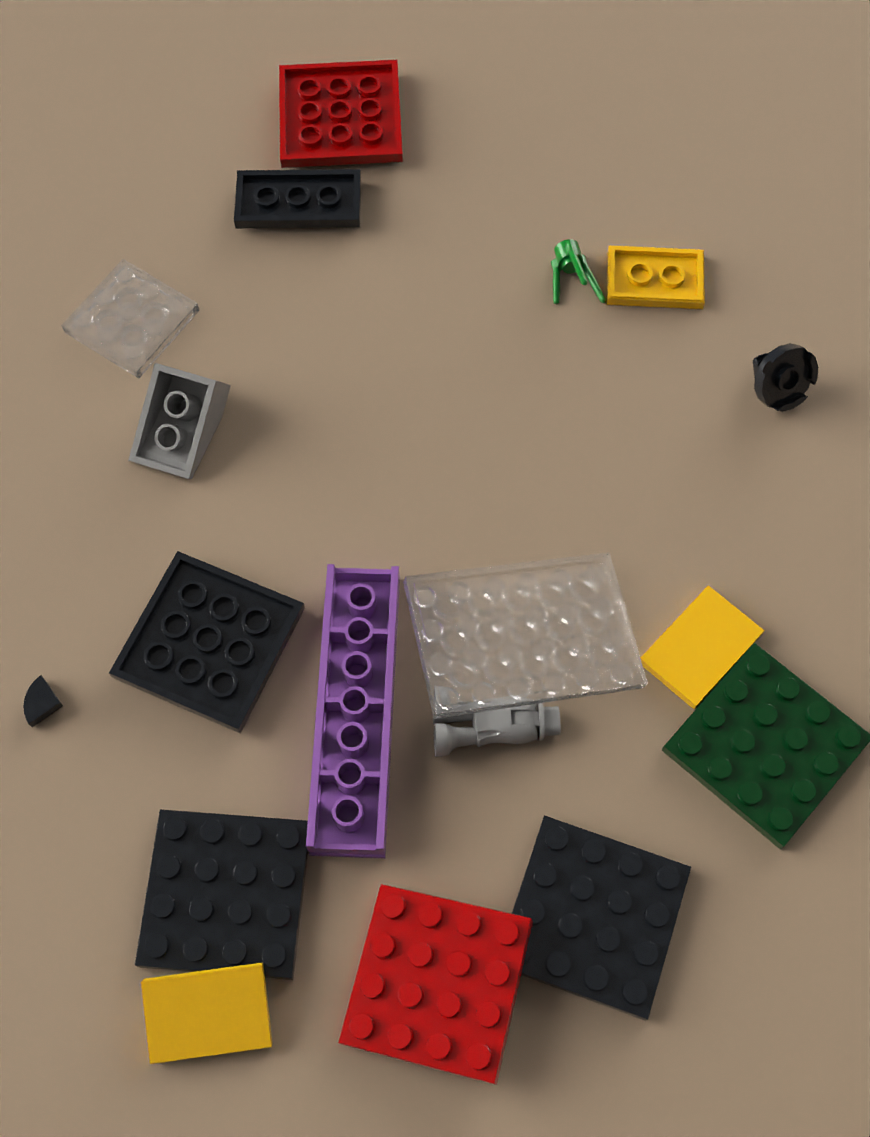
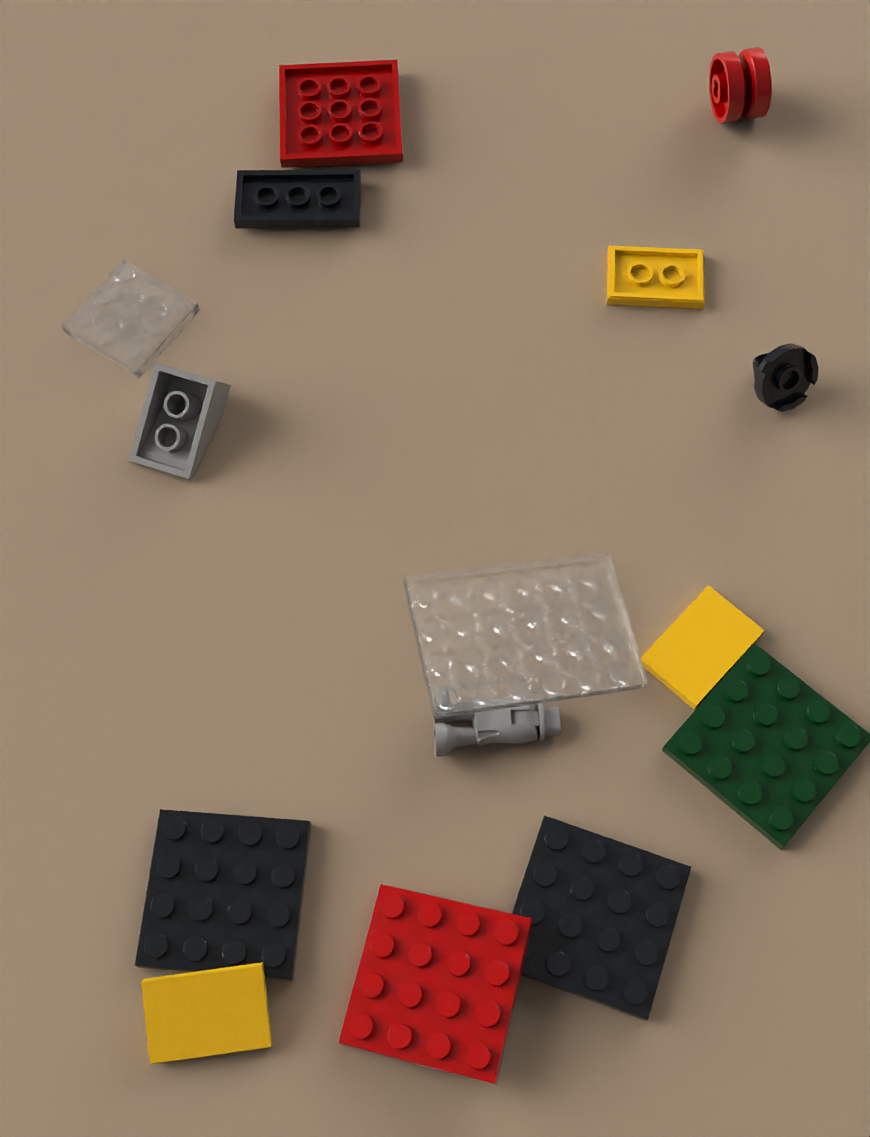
(40, 702): black tile -> none
(208, 641): black plate -> none
(354, 714): medium lavender tile -> none
(570, 261): green plant -> none
(740, 85): none -> red wheel

